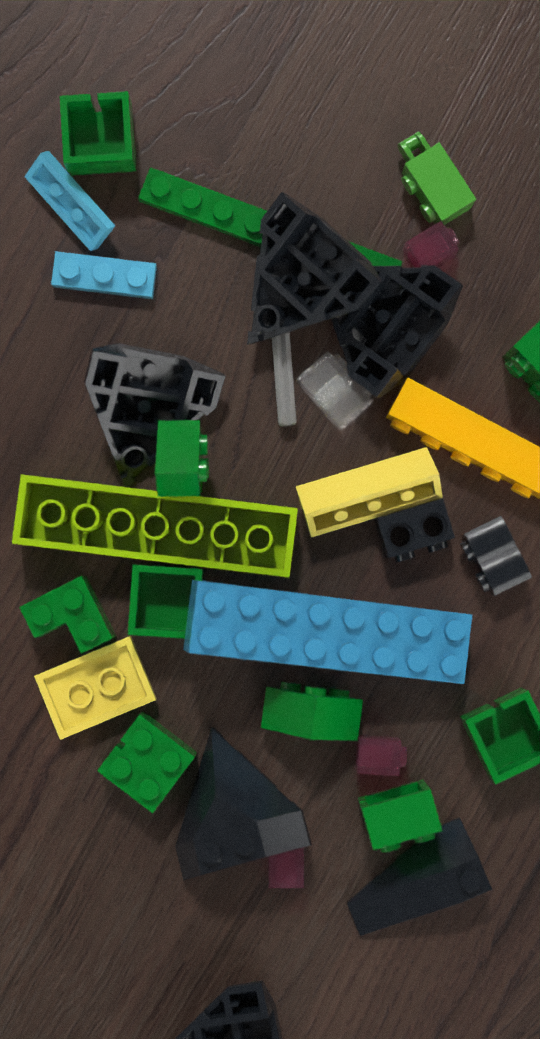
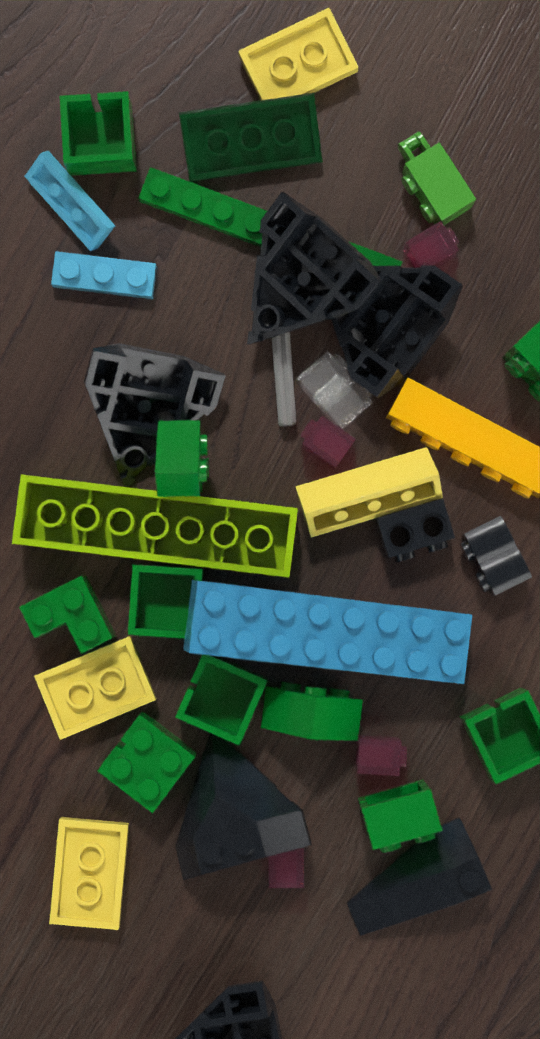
(89, 873): none -> light yellow plate
(222, 698): none -> green piece
(251, 137): none -> dark green tile
(299, 58): none -> light yellow plate
(326, 441): none -> clear pink brick

